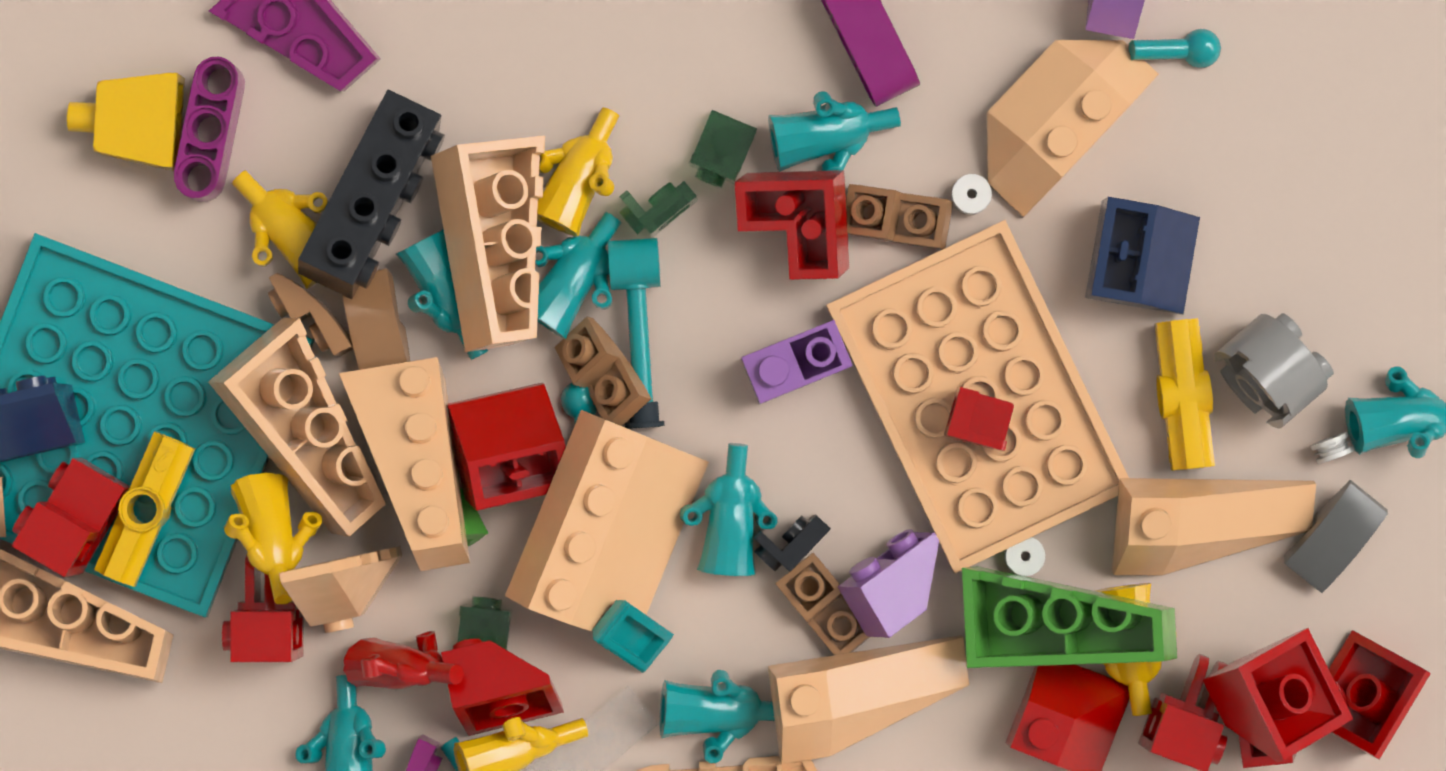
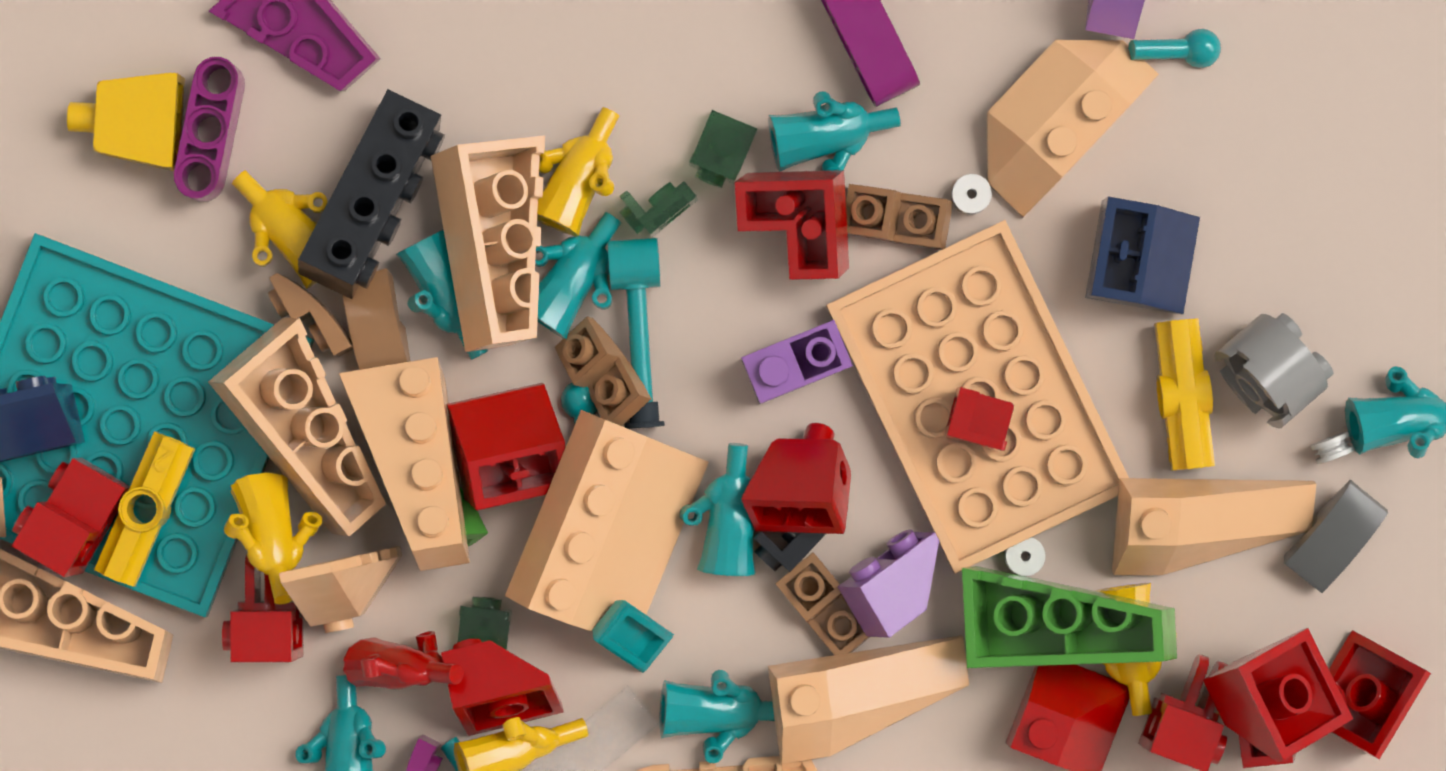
(801, 485): none -> red torso

